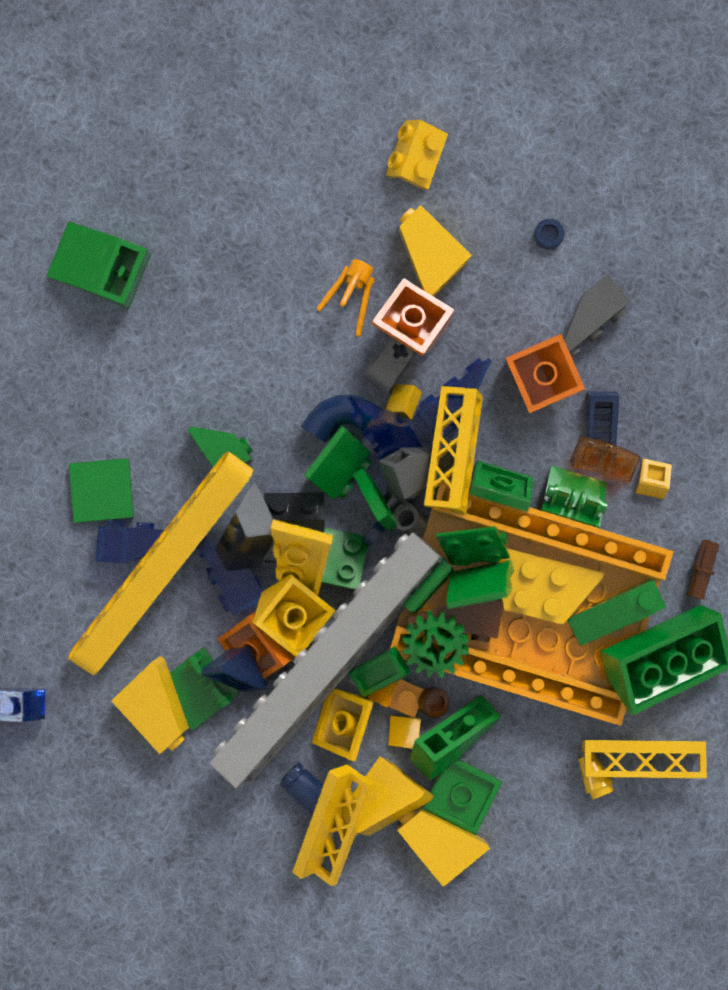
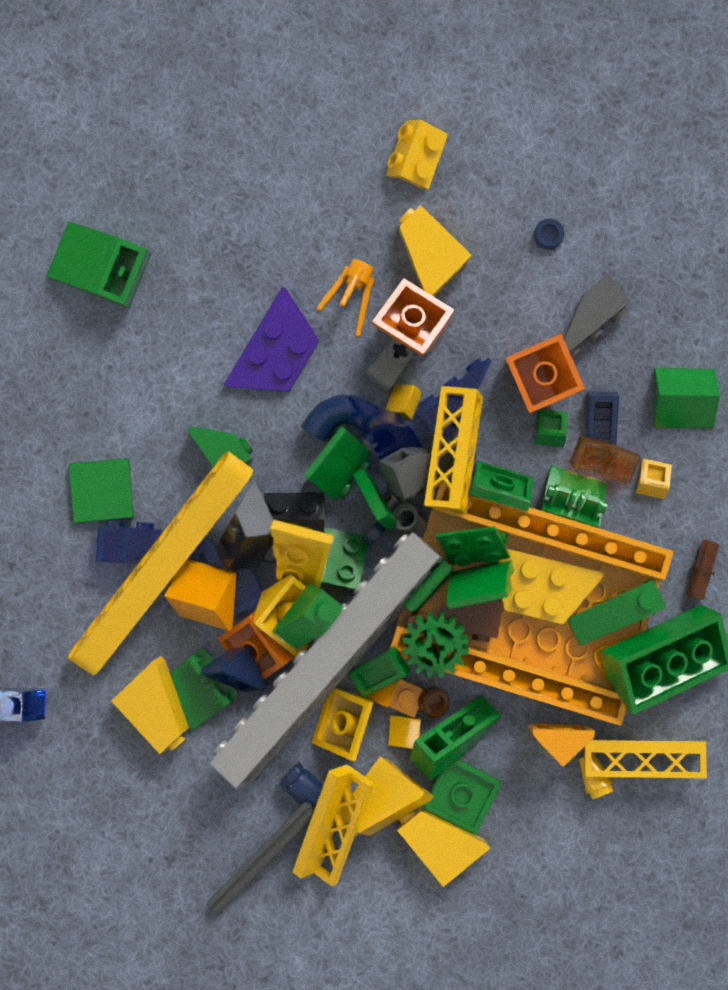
(203, 594): none -> light orange slope
(261, 858): none -> dark grey axle
(276, 349): none -> dark purple wing
(308, 617): none -> green slope
(551, 428): none -> green slope
(562, 740): none -> light orange slope
(685, 398): none -> green slope

